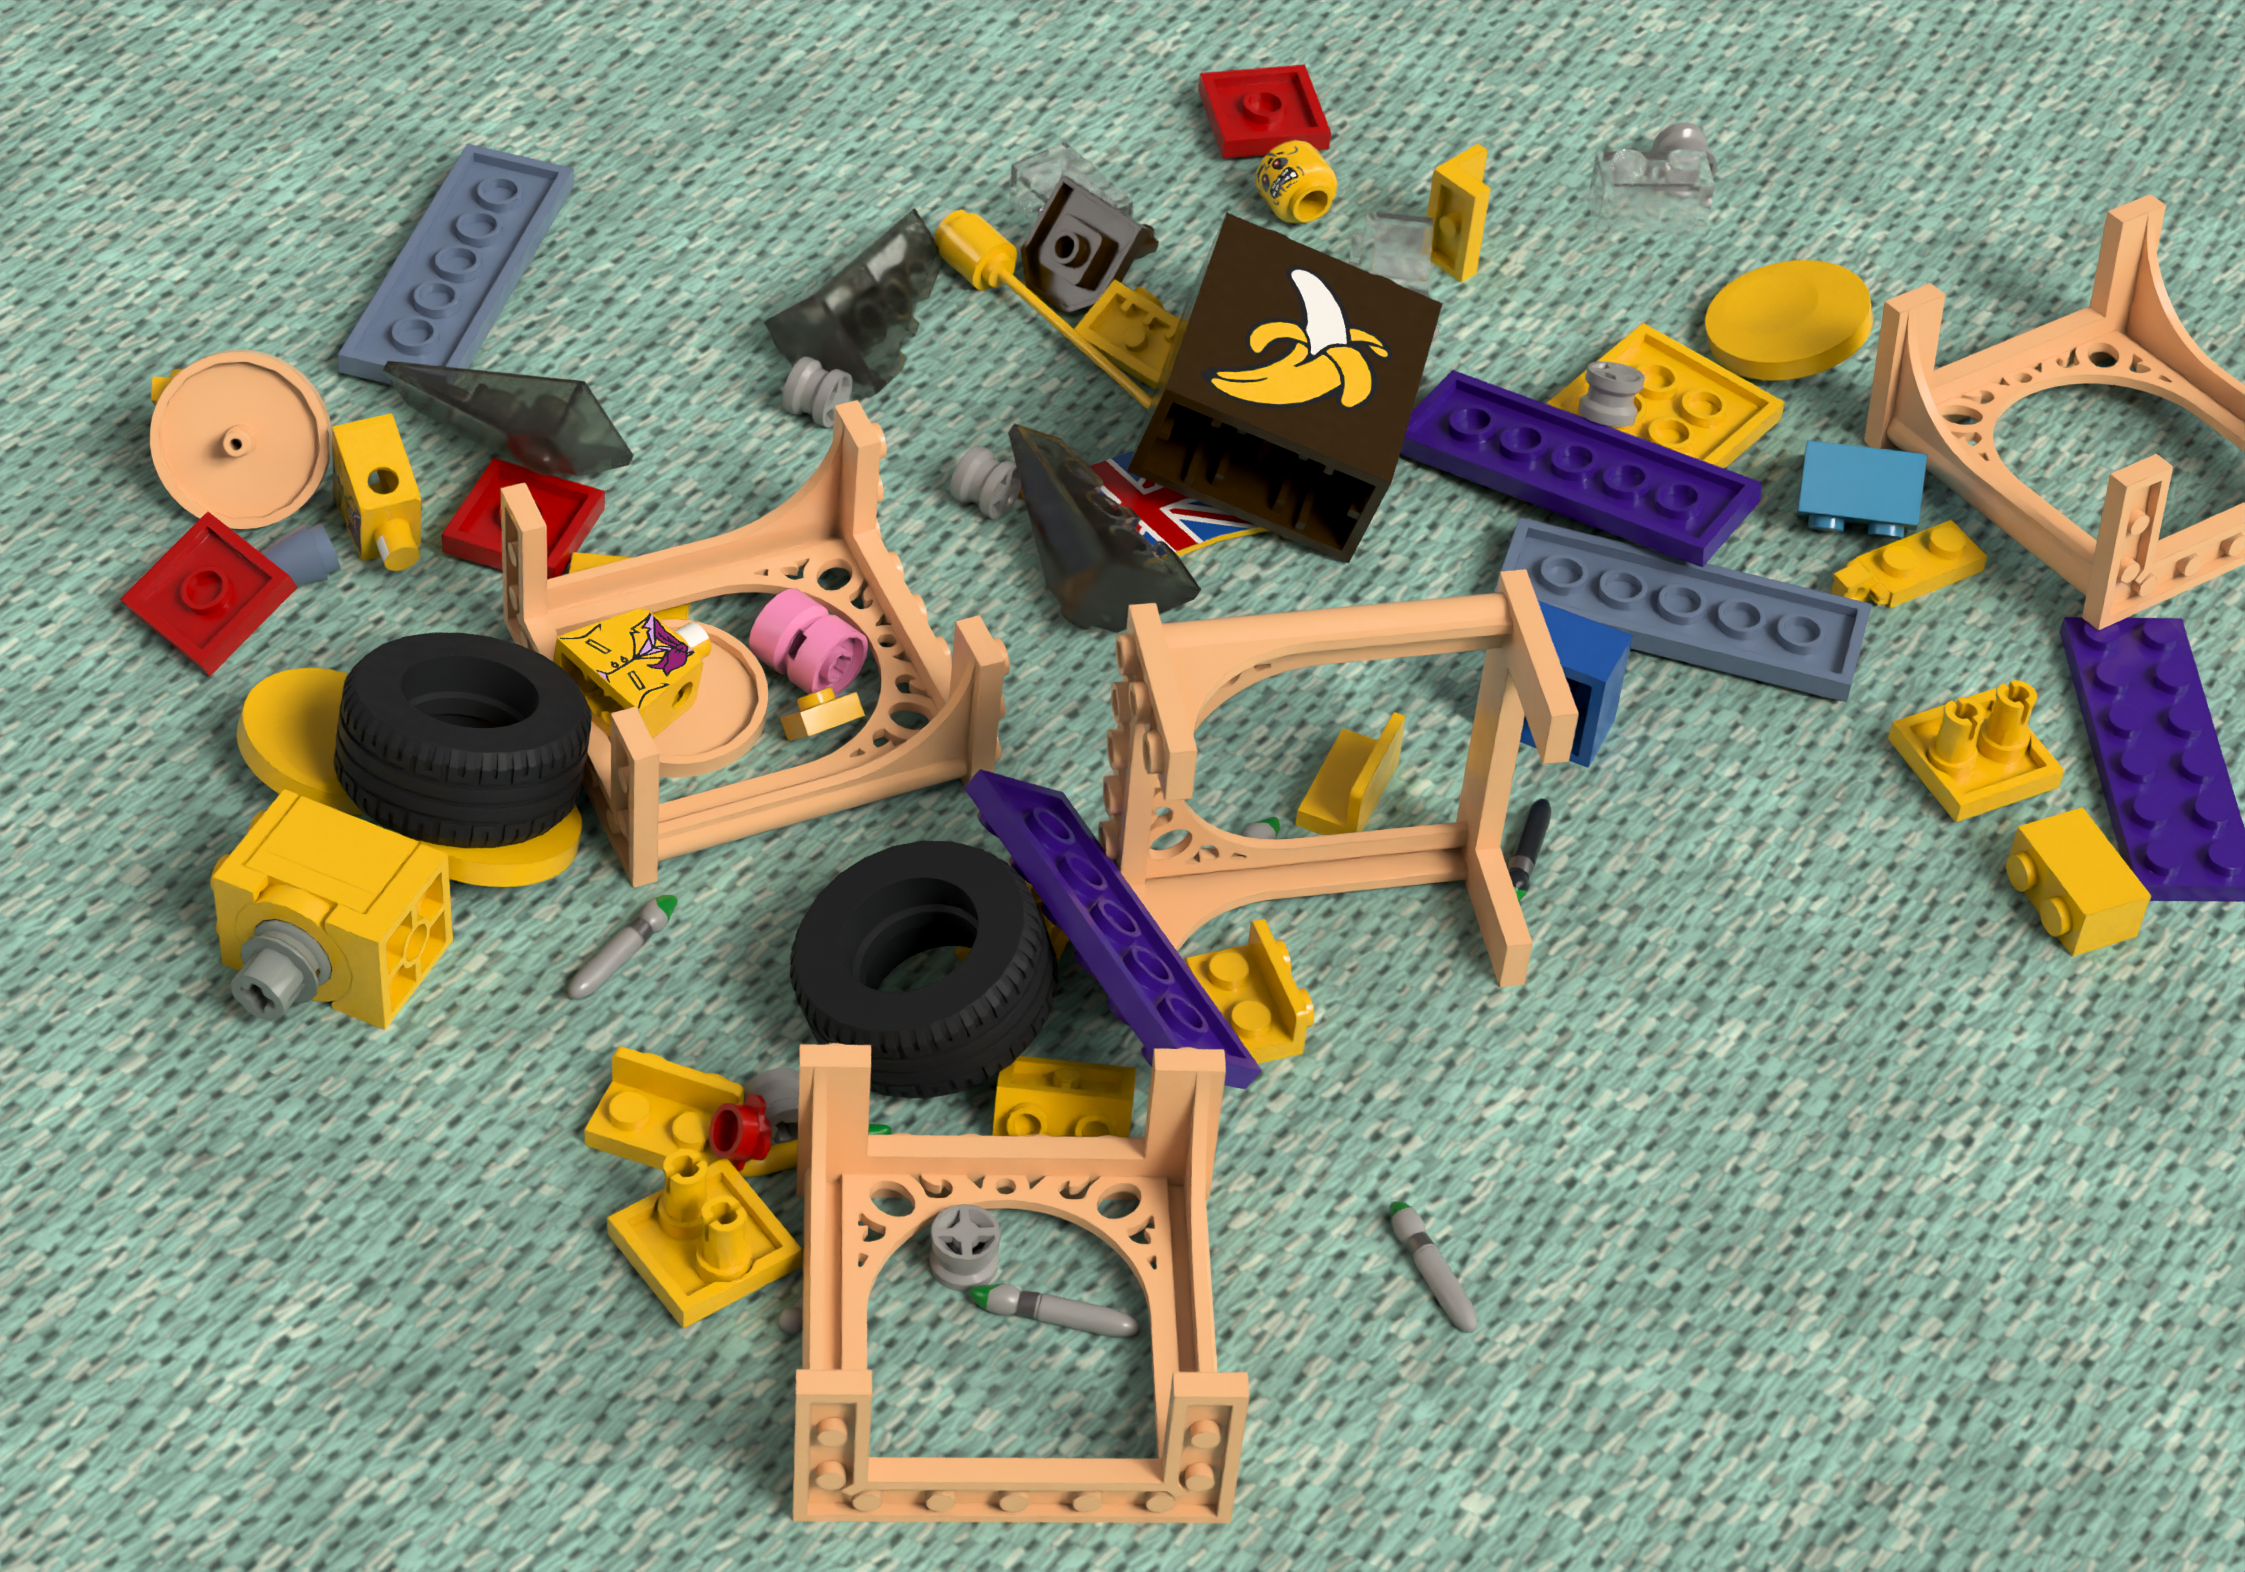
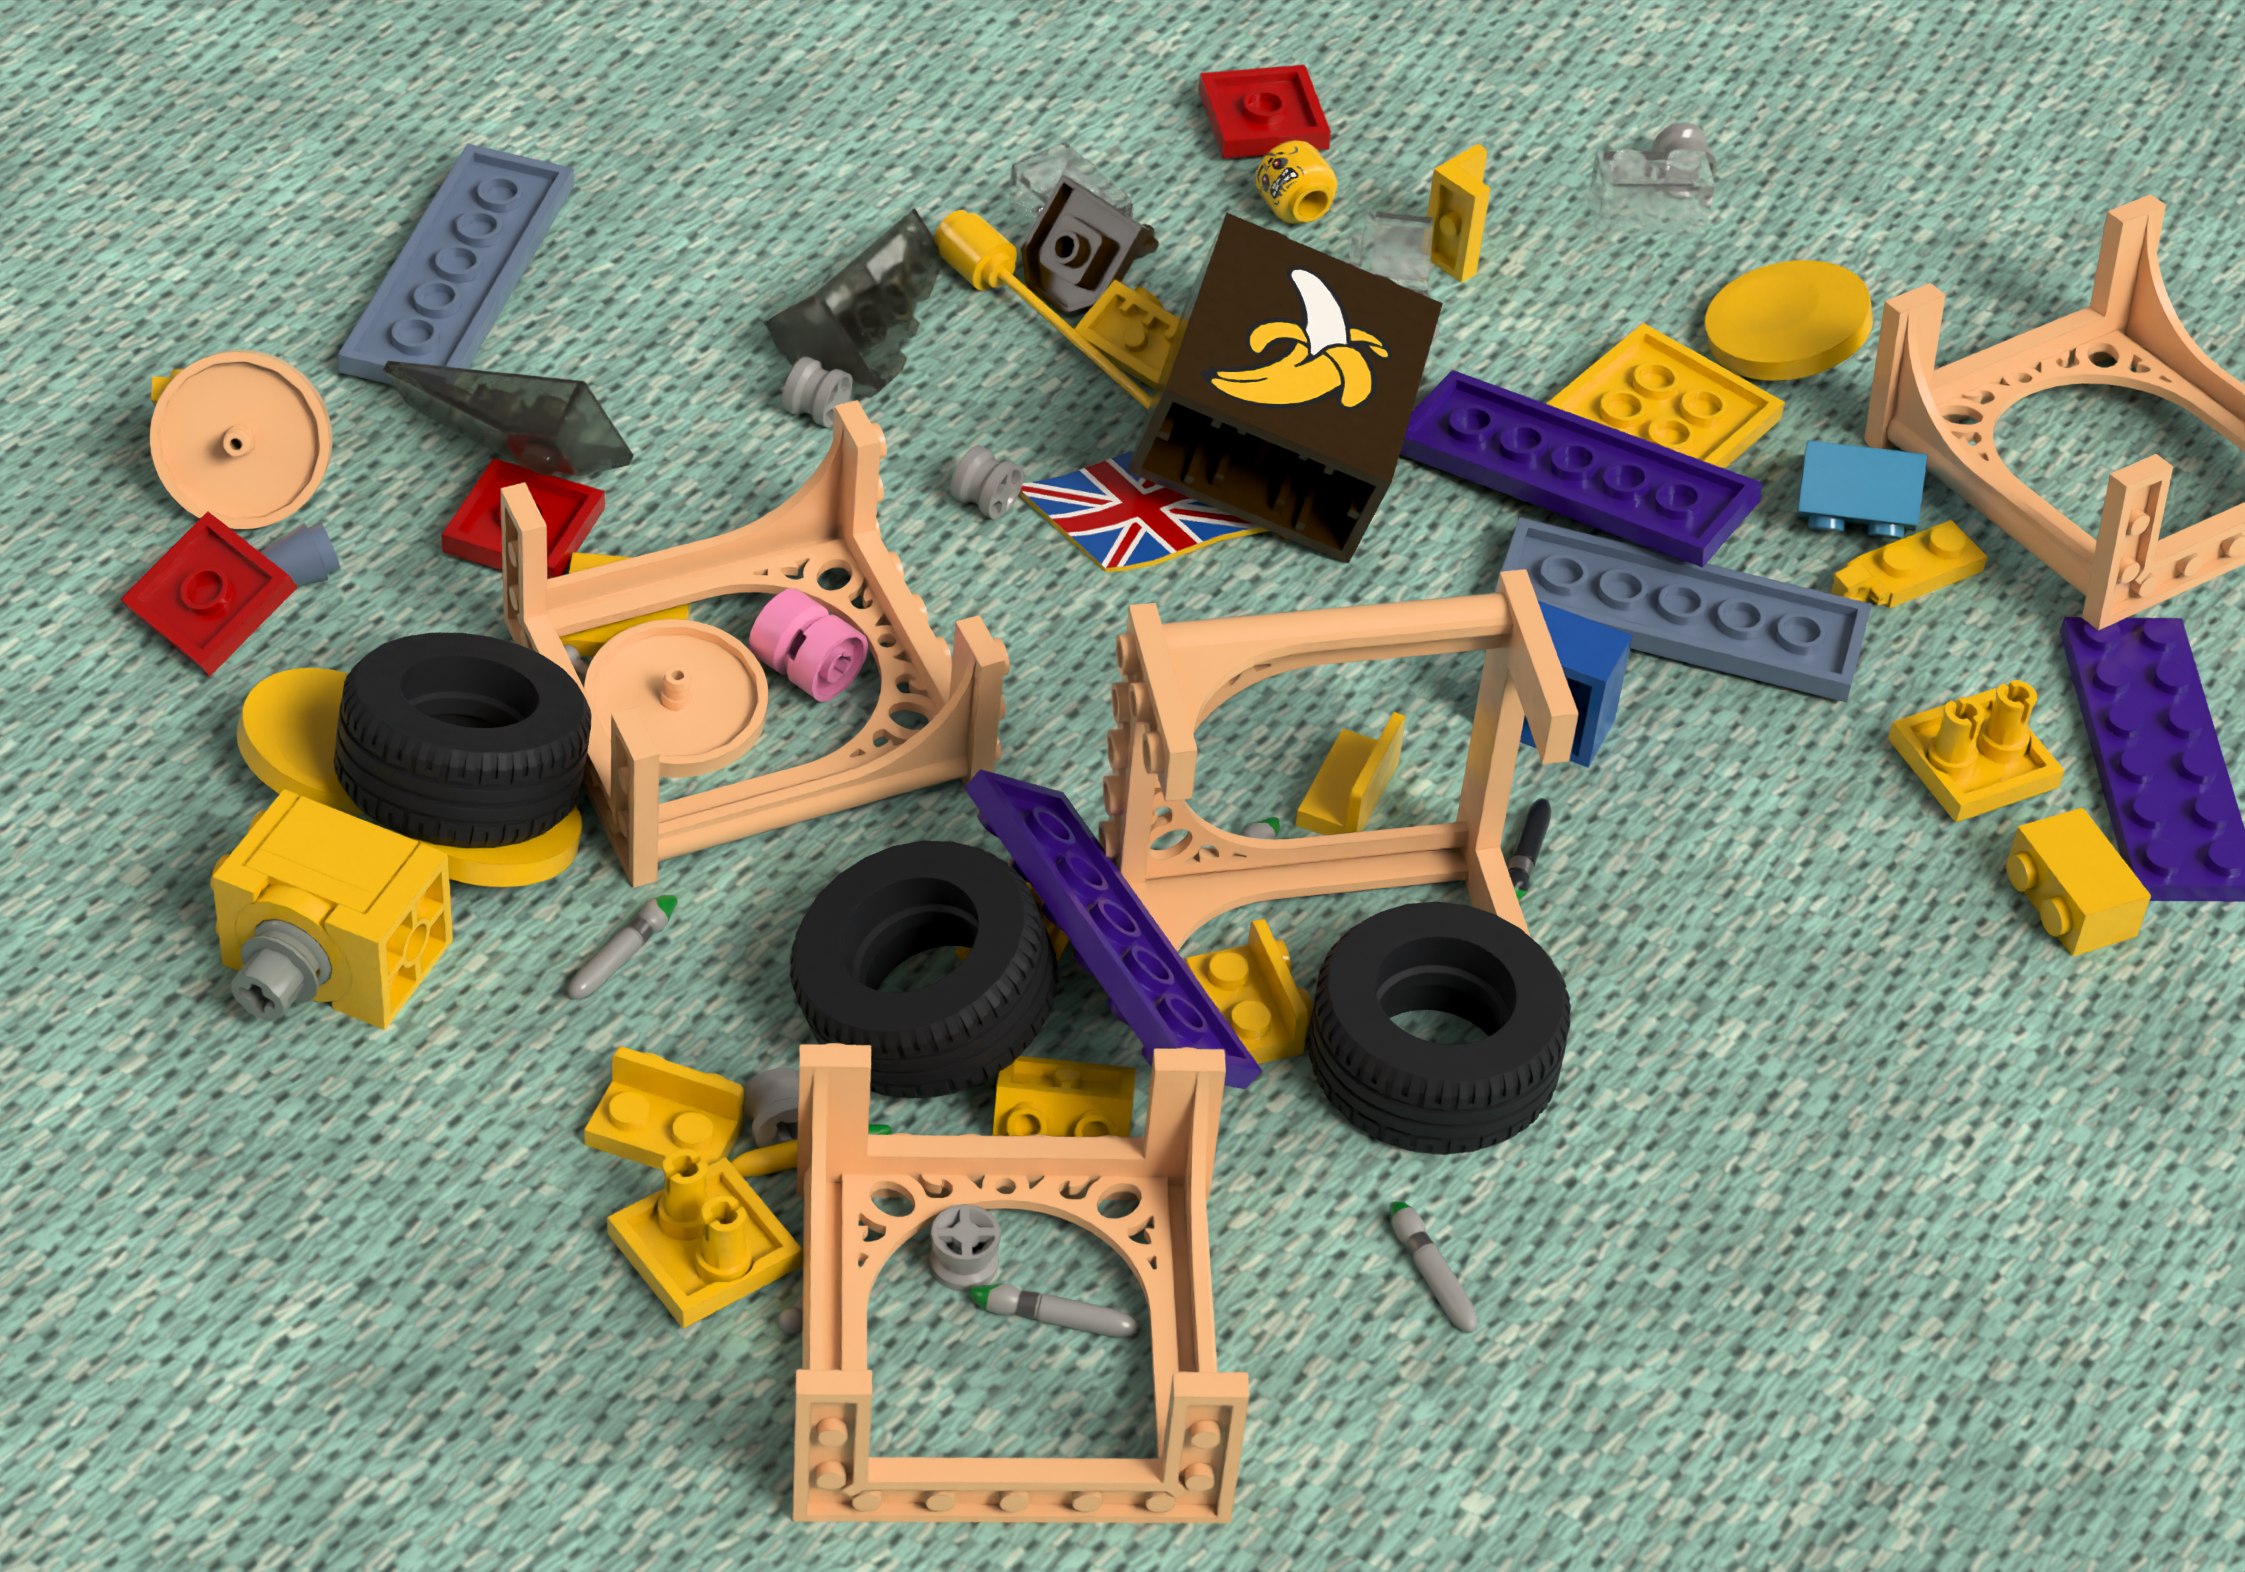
(379, 515): yellow torso -> none
(635, 664): yellow torso -> none
(741, 1131): red plate -> none
(821, 712): yellow plate -> none
(1090, 542): clear smoke wedge -> none
(1426, 1091): none -> black tyre
(1611, 394): light grey wheel -> none

